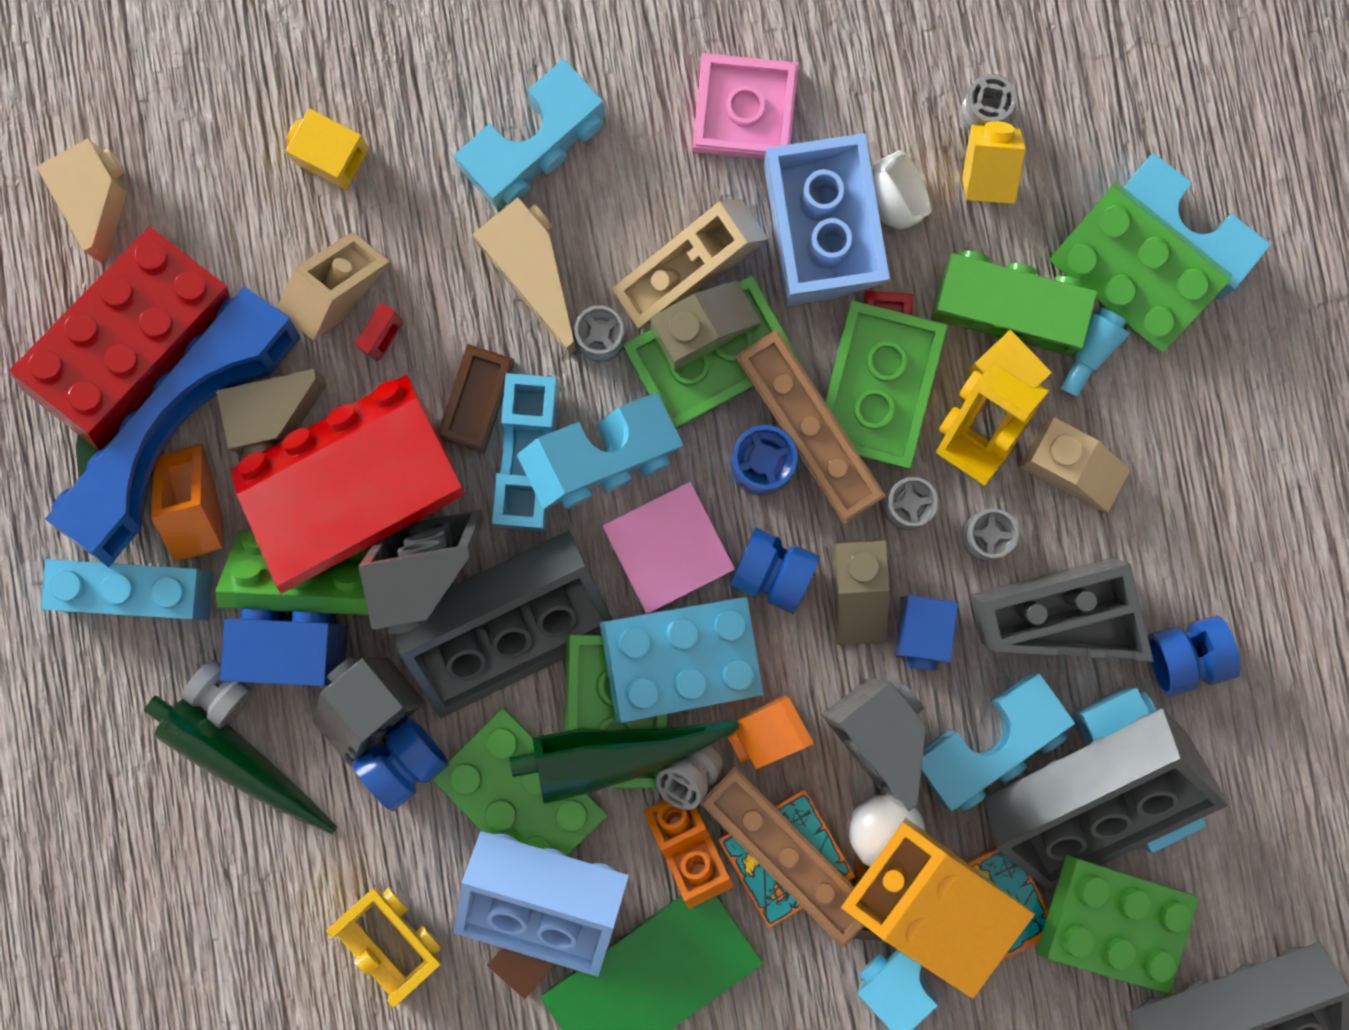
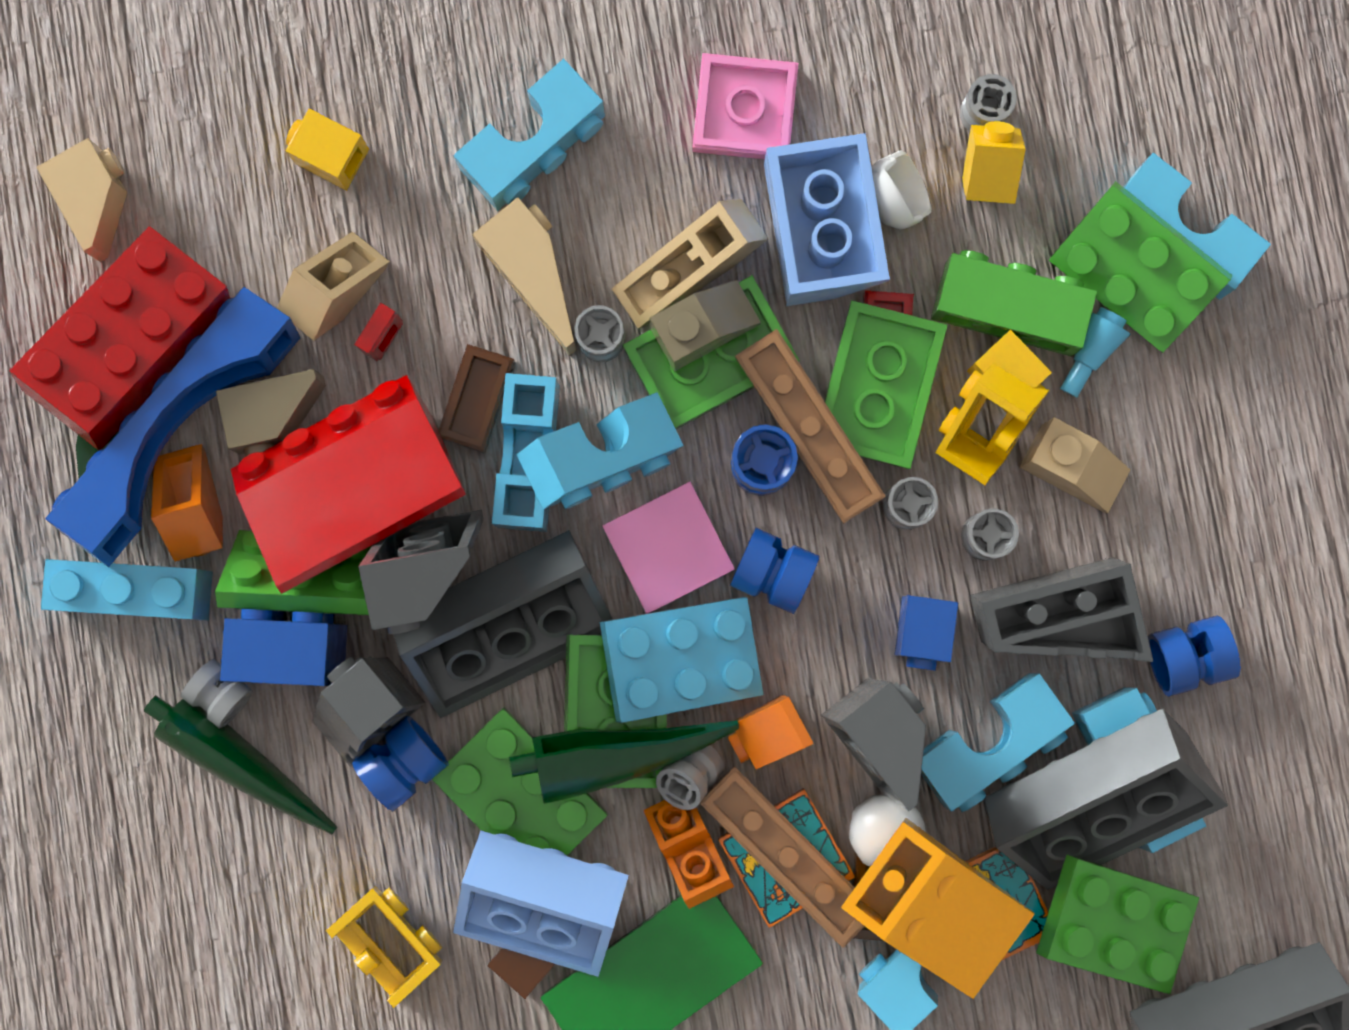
(860, 591): dark tan slope -> none

